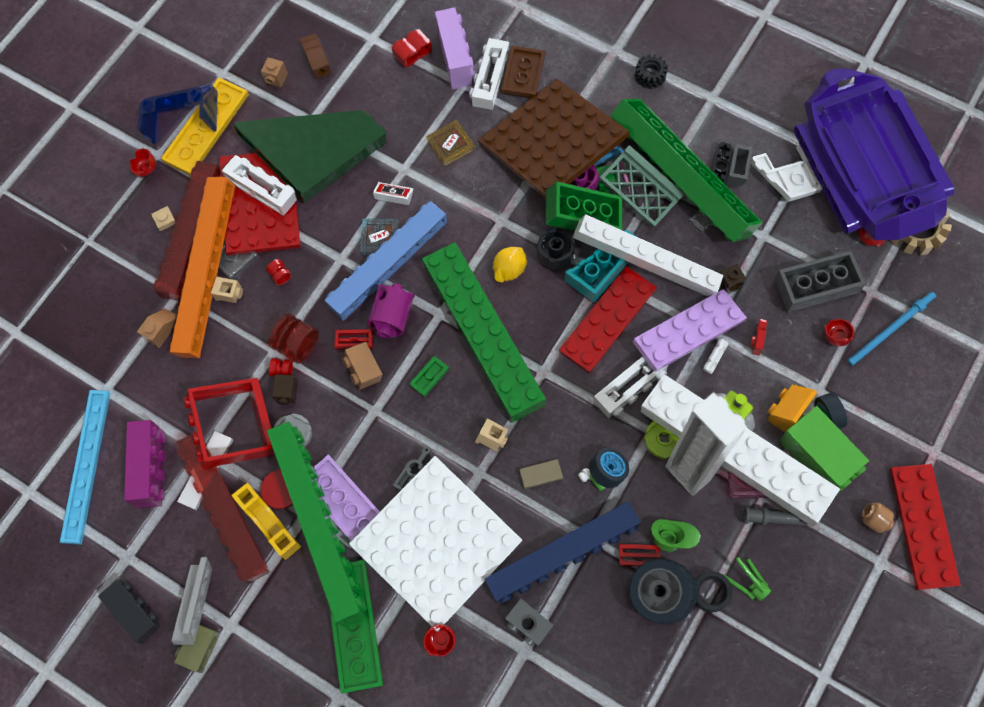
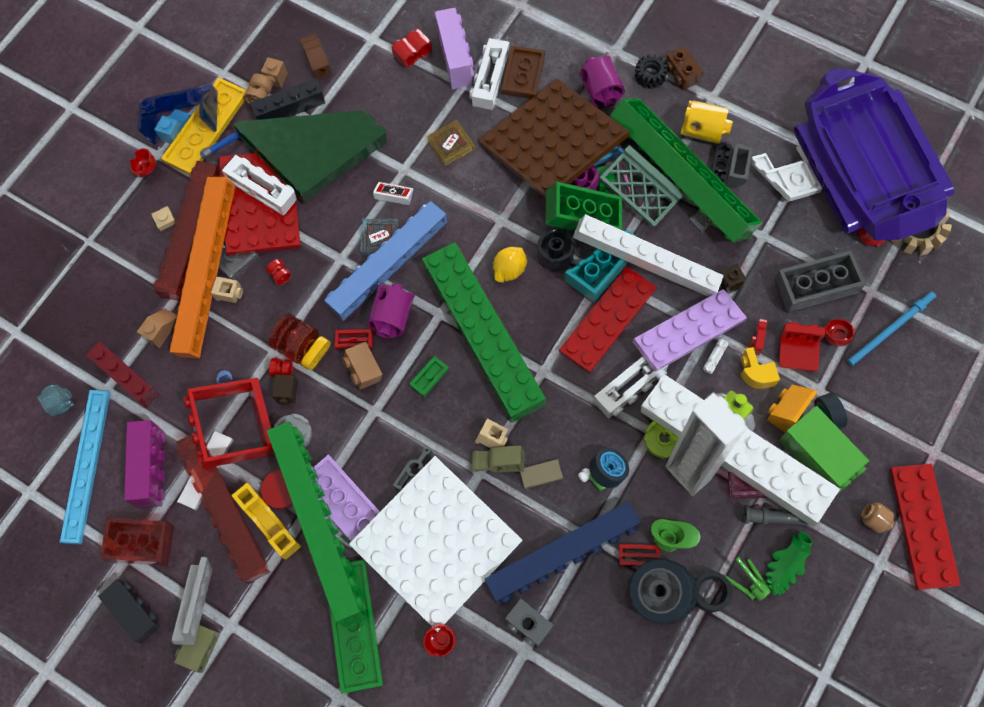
(55, 400): none -> clear light blue brick
(122, 374): none -> dark red arch
(137, 541): none -> clear red brick
(170, 126): none -> dark azure arch
(207, 152): none -> blue piece
(225, 379): none -> medium blue hinge
(258, 88): none -> medium nougat wheel
(289, 101): none -> black brick
(315, 353): none -> yellow beam
(499, 459): none -> olive piece
(601, 81): none -> magenta cylinder
(684, 68): none -> reddish brown brick
(706, 122): none -> yellow cylinder
(758, 375): none -> yellow brick
(788, 563): none -> green plant
(800, 346): none -> red bracket

